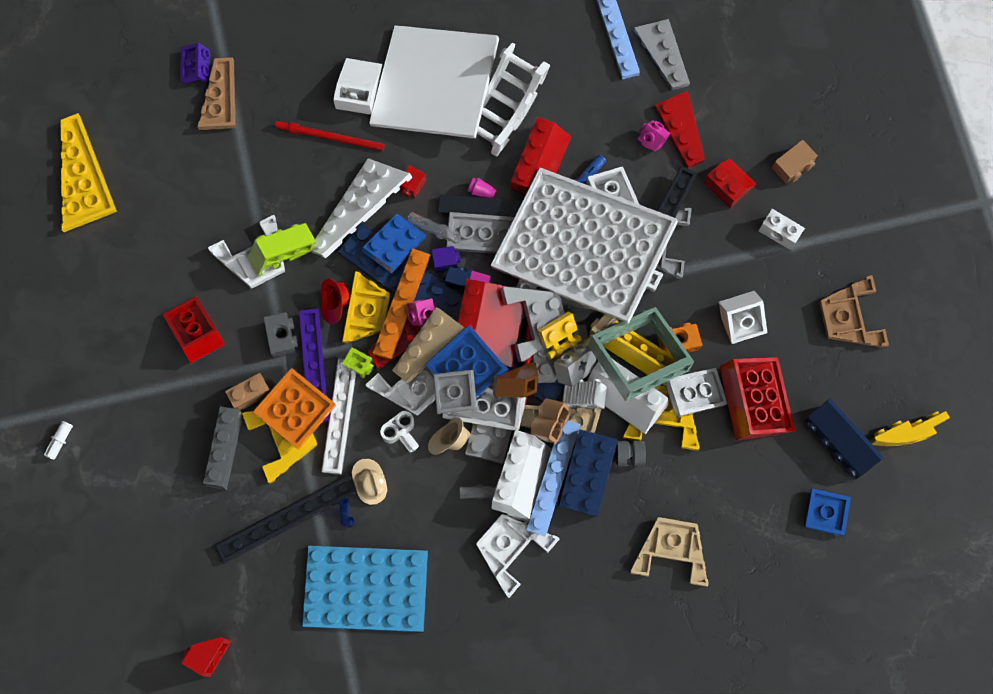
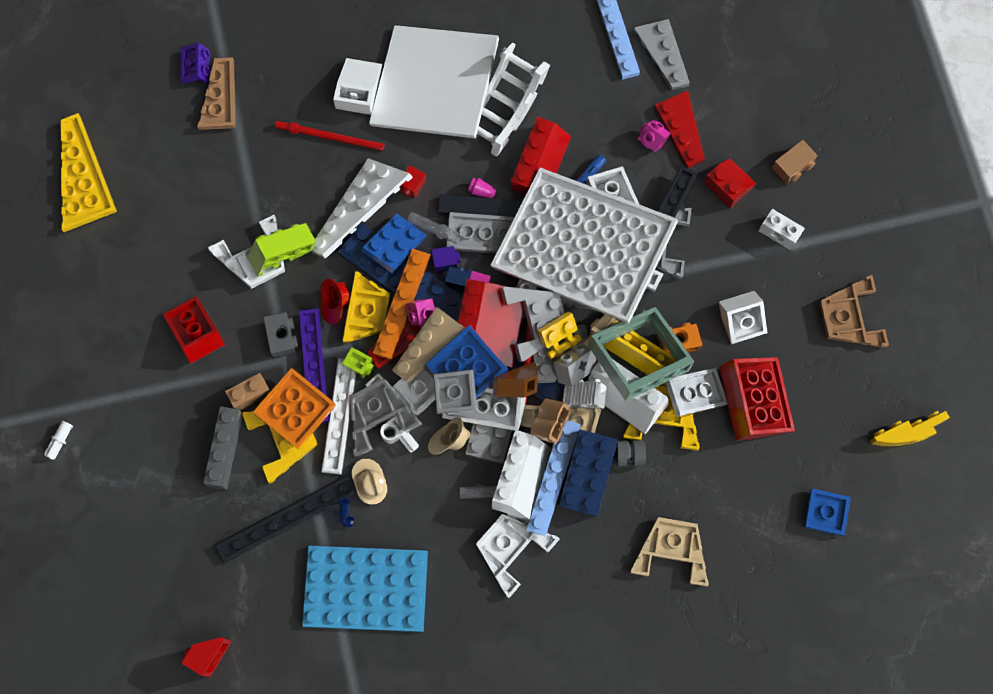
(375, 406): none -> light grey wing
(843, 439): dark blue slope -> none

